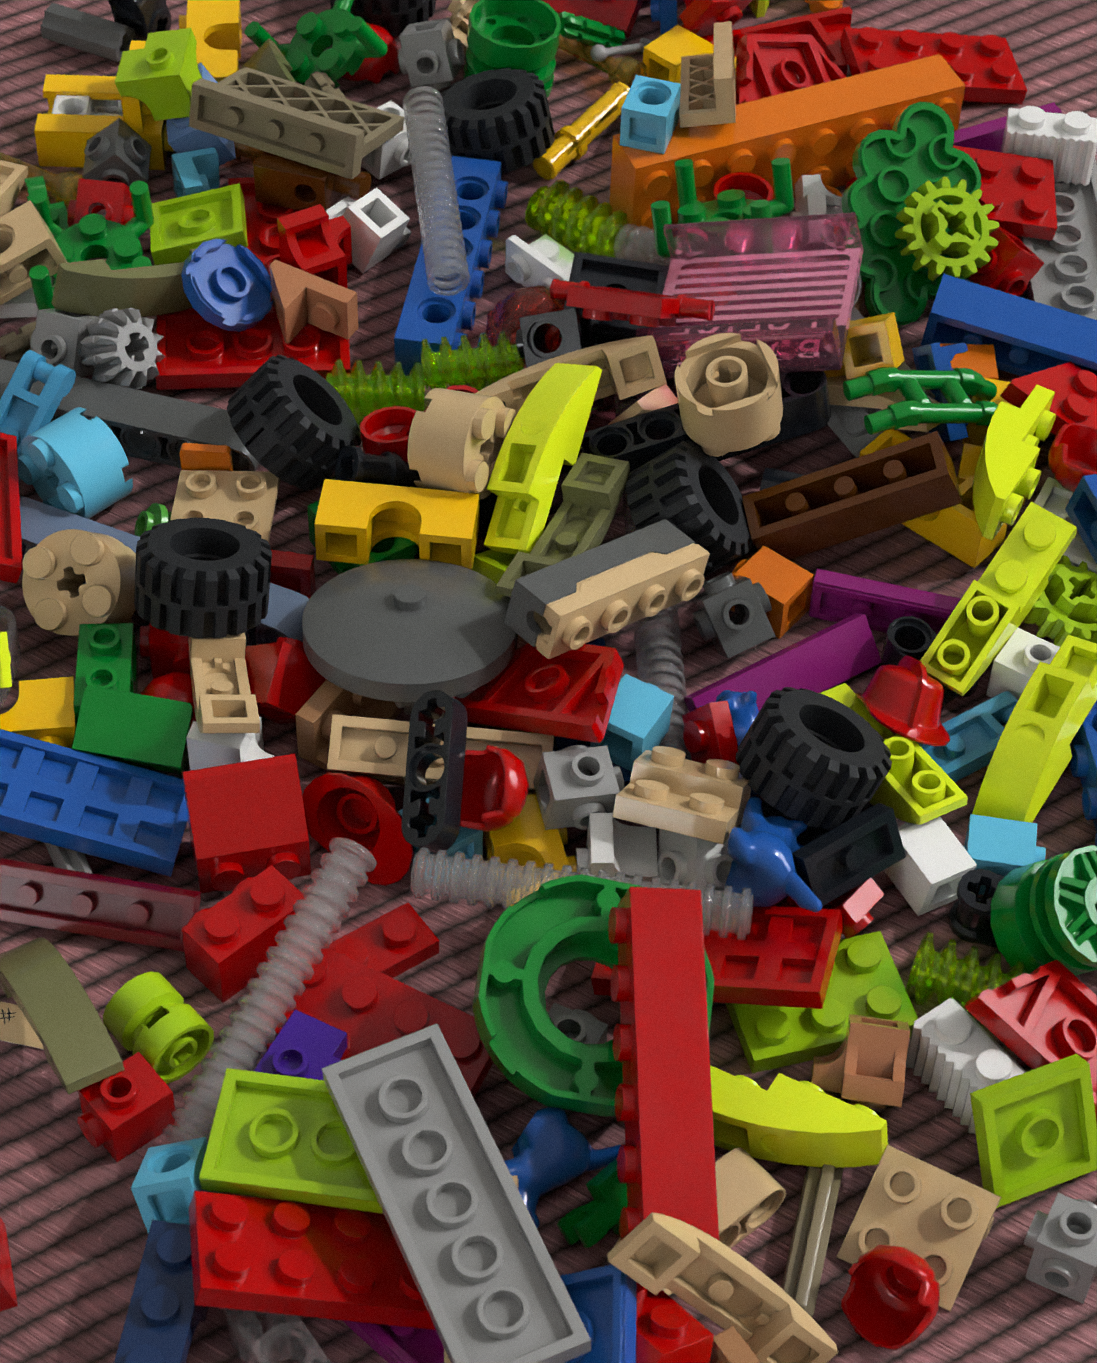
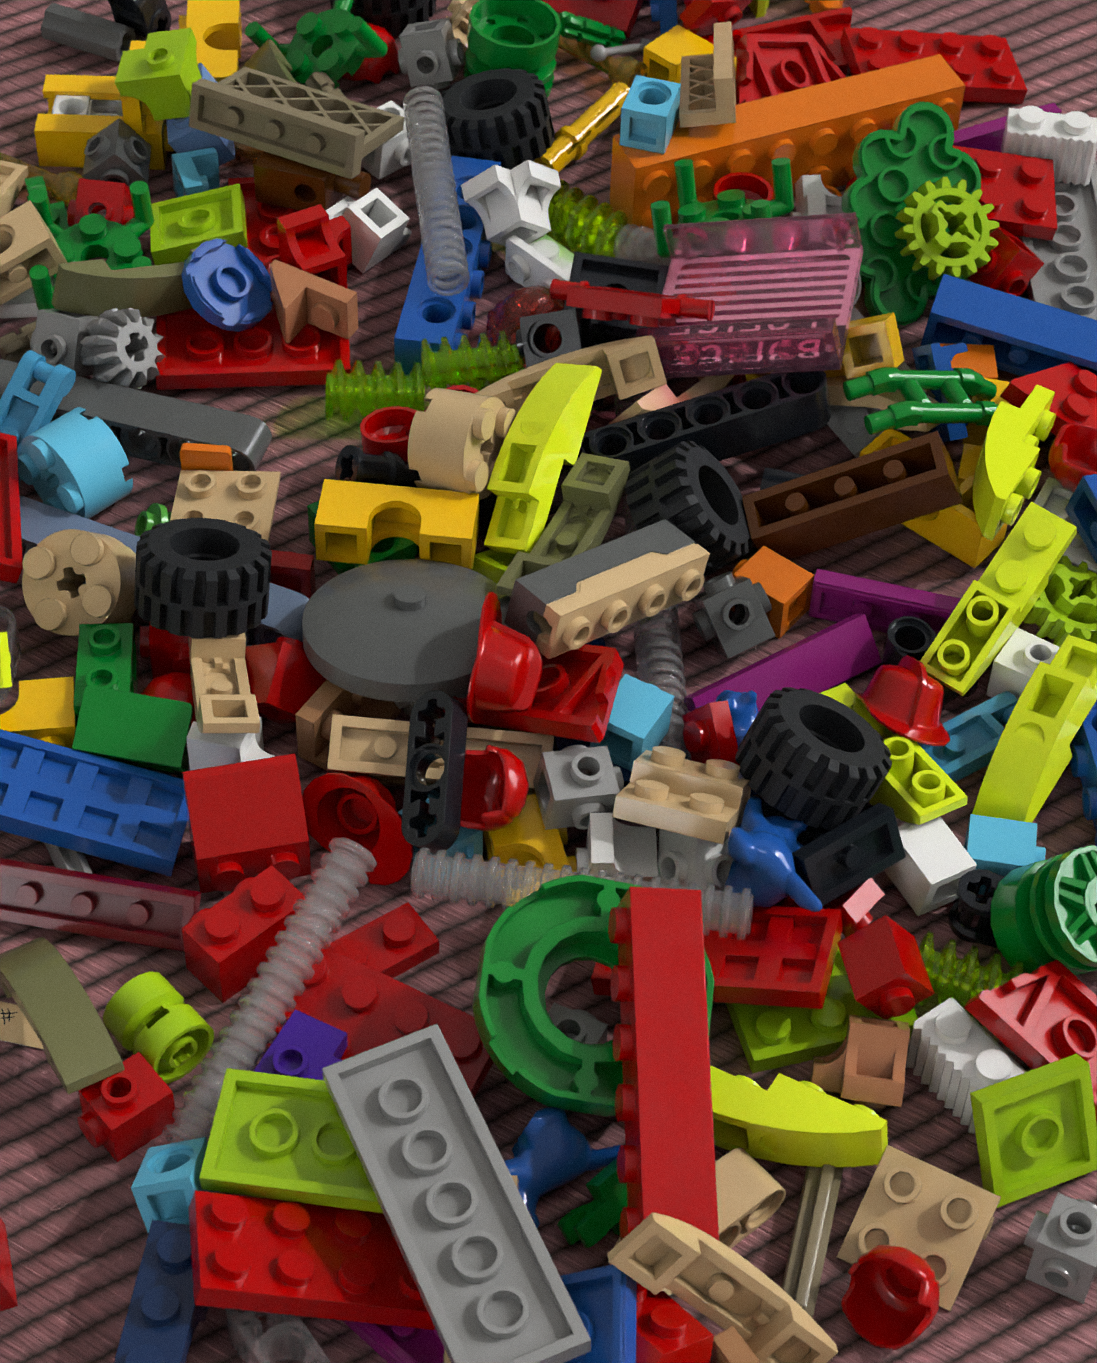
(292, 422): black tyre -> none
(504, 667): none -> red piece
(513, 200): none -> white brick
(729, 393): tan brick -> none
(885, 968): none -> red brick

